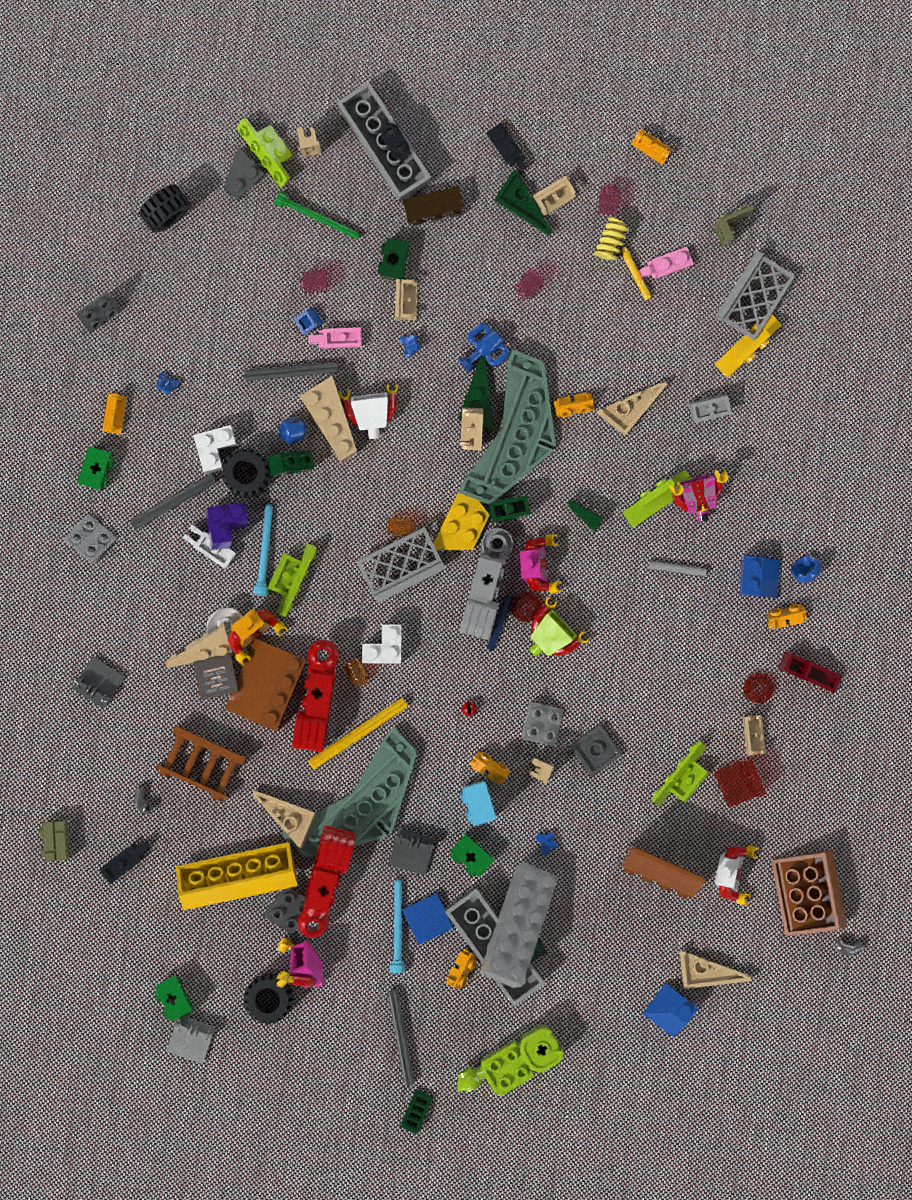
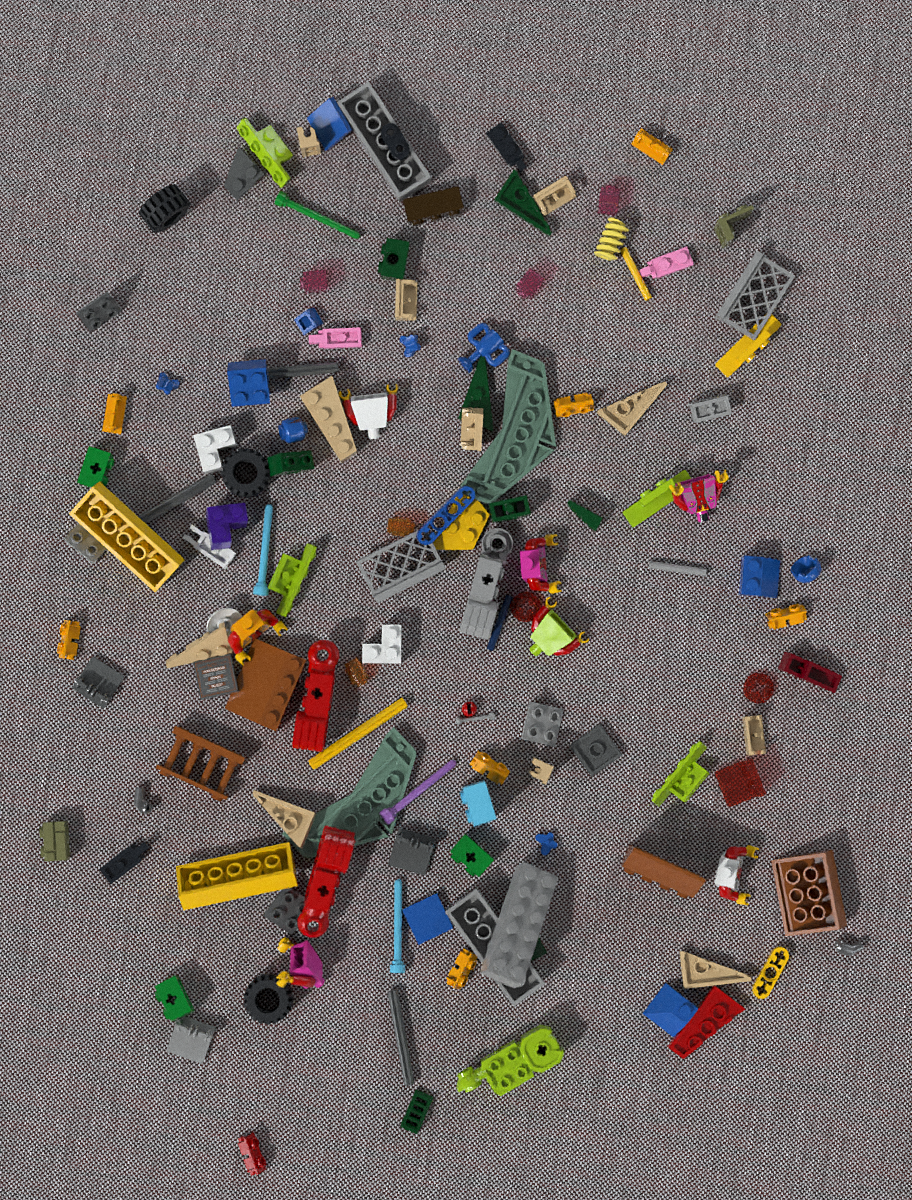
(68, 632): none -> light orange hinge
(126, 536): none -> yellow brick
(248, 382): none -> blue brick
(255, 1162): none -> red hinge
(329, 123): none -> blue tile
(390, 813): none -> medium lavender piece
(443, 512): none -> blue beam
(459, 720): none -> light grey hinge
(712, 1014): none -> red wing
(758, 982): none -> yellow beam

